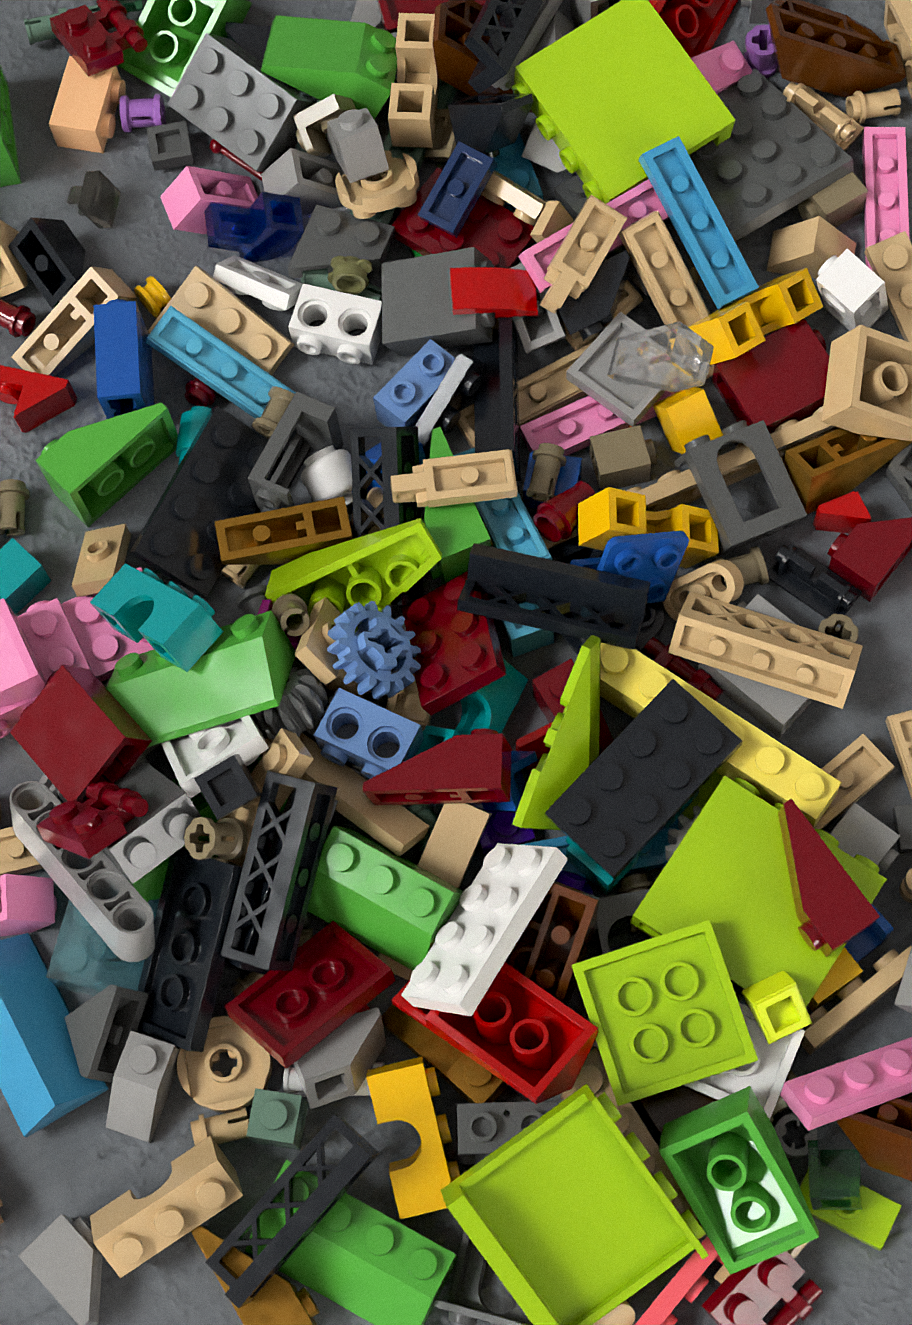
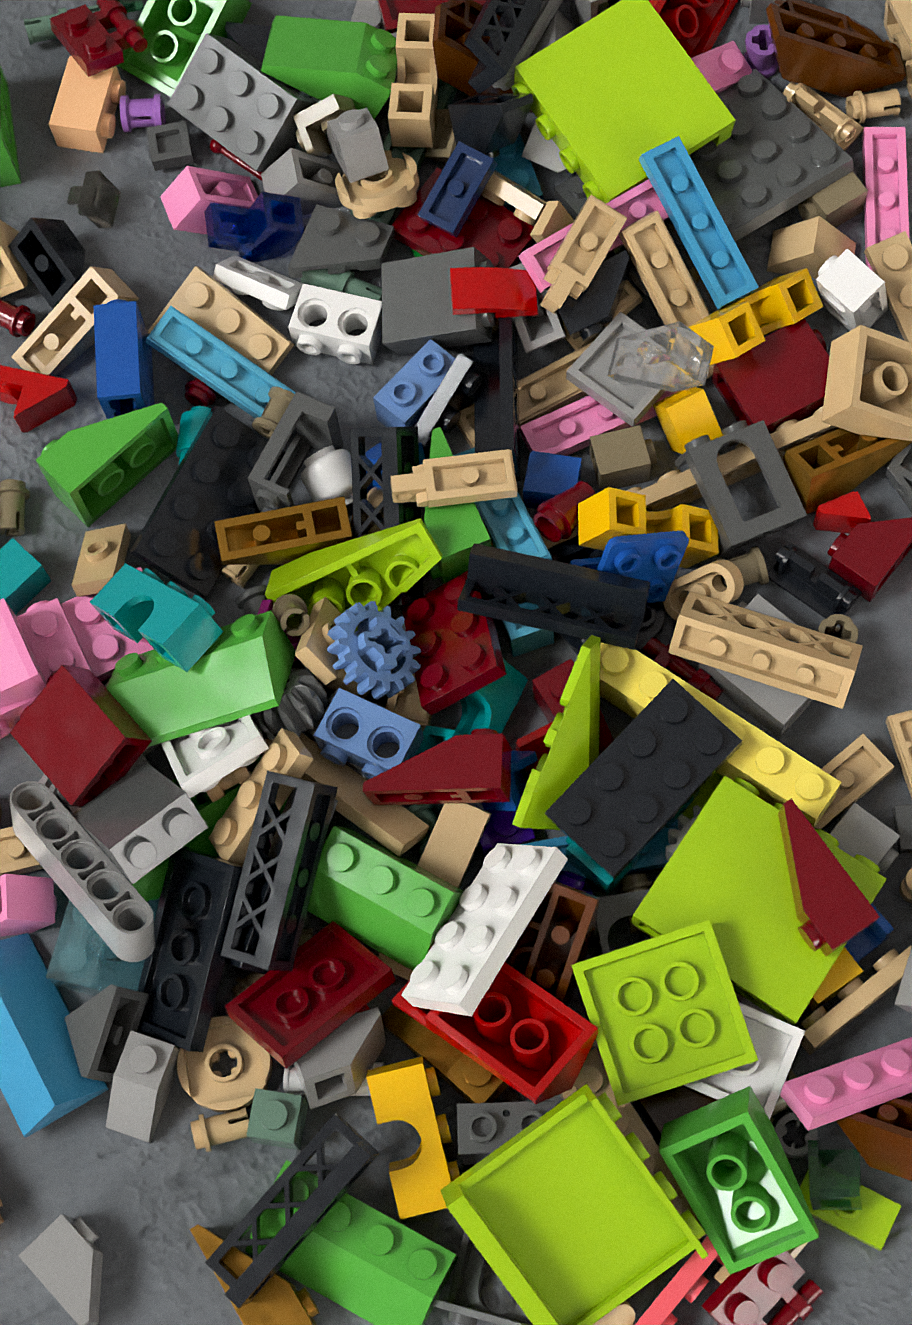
(95, 823): dark red plate -> none
(137, 1229): tan arch -> none
(152, 296): yellow bush -> none
(224, 849): dark tan bush -> none
(228, 786): black tile -> none
(349, 274): olive plate -> none
(547, 465): dark tan pin -> none
(777, 1006): neon yellow slope -> none

